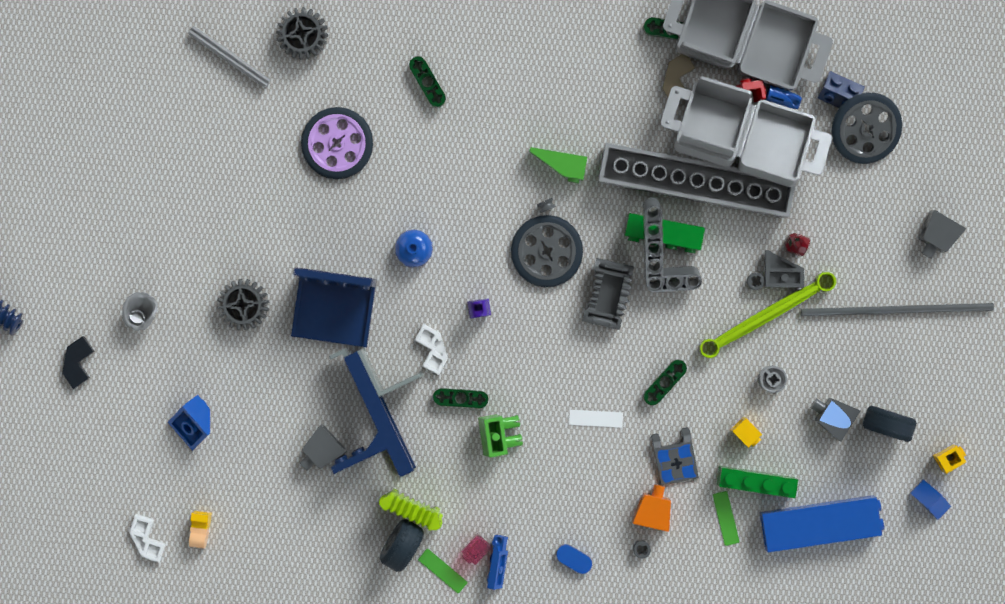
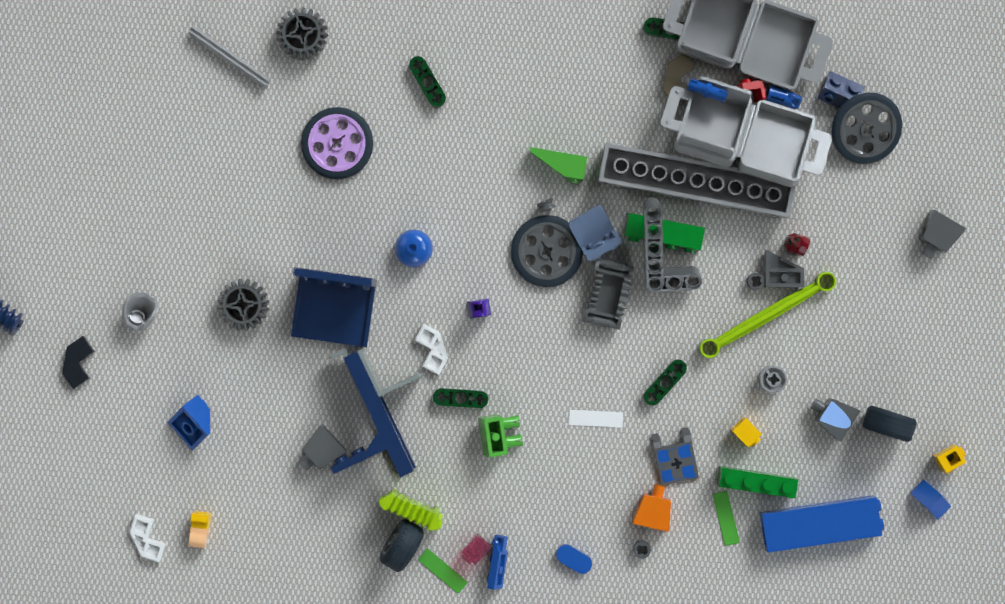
(594, 233): none -> sand blue bracket
(707, 90): none -> blue pin
(897, 309): dark grey piece -> none

